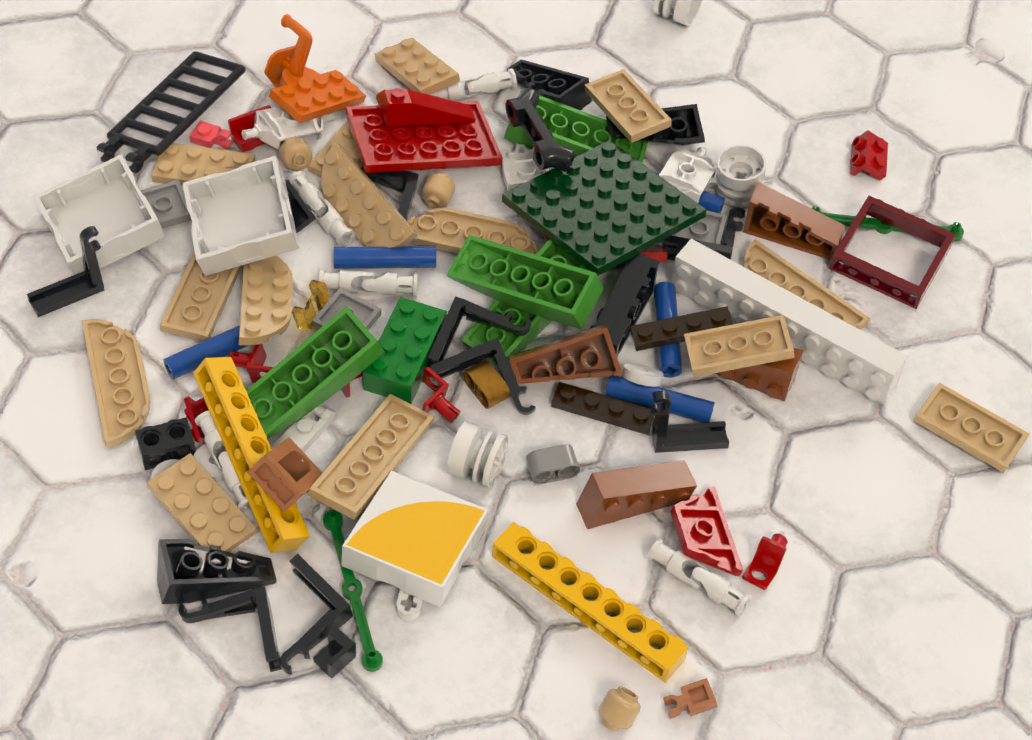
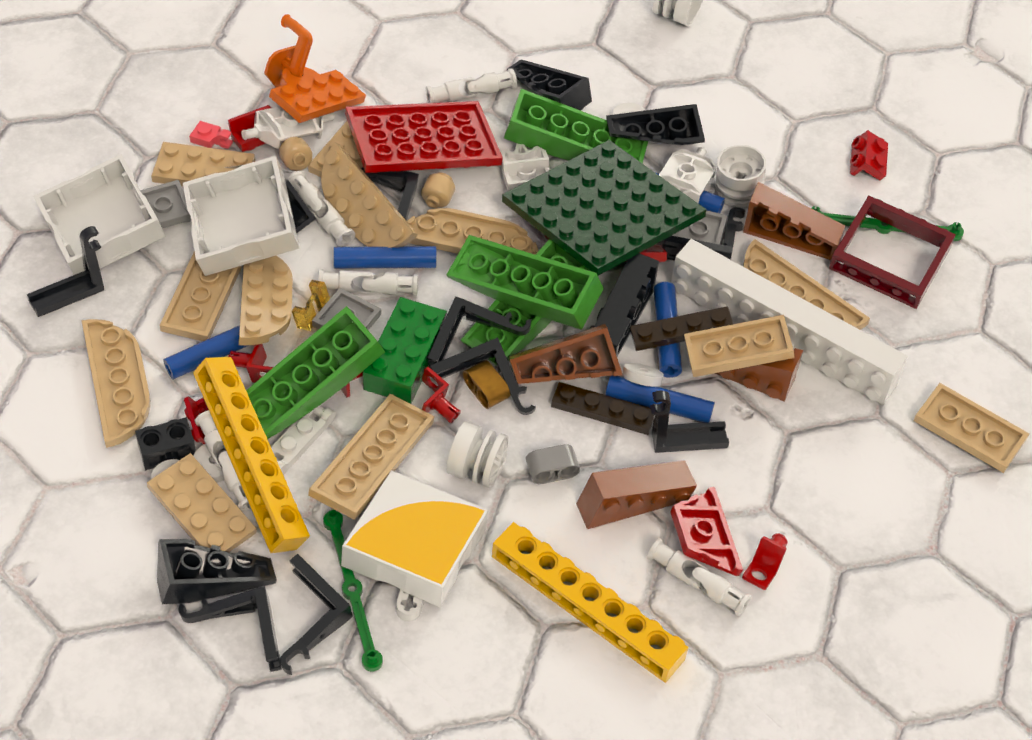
(145, 149): black bar -> none
(284, 473): nougat panel -> none
(336, 654): black panel -> none
(411, 107): red wedge -> none
(417, 67): tan plate -> none
(546, 152): black plate -> none
(619, 708): tan head -> none
(628, 105): tan plate -> none
(695, 697): nougat plate -> none

